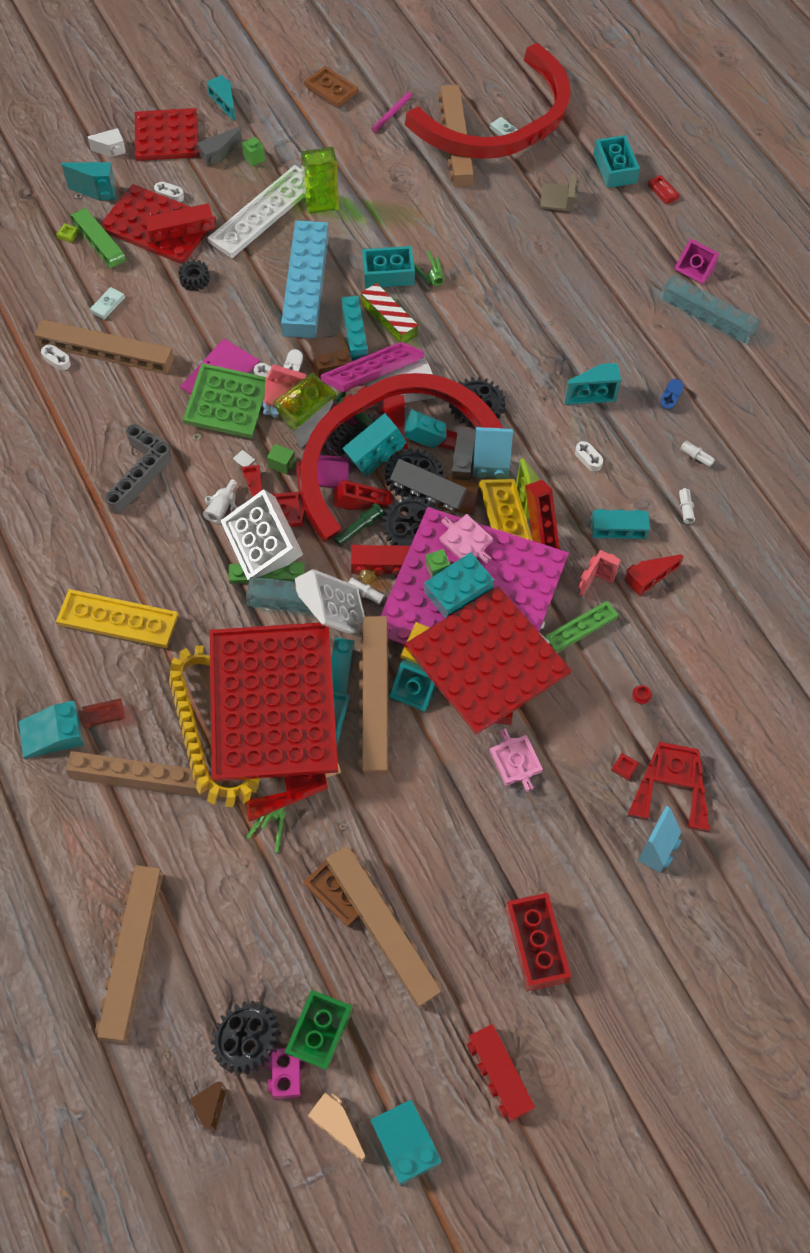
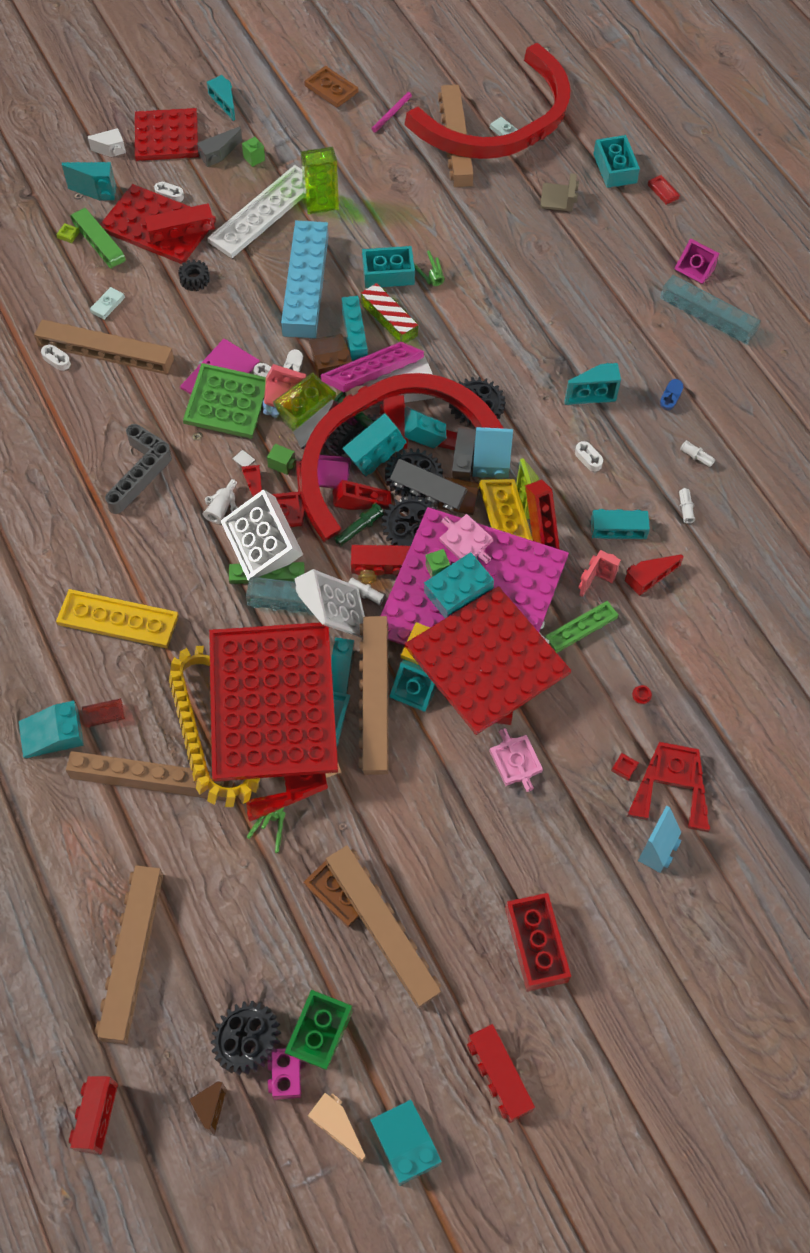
(93, 1115): none -> red slope

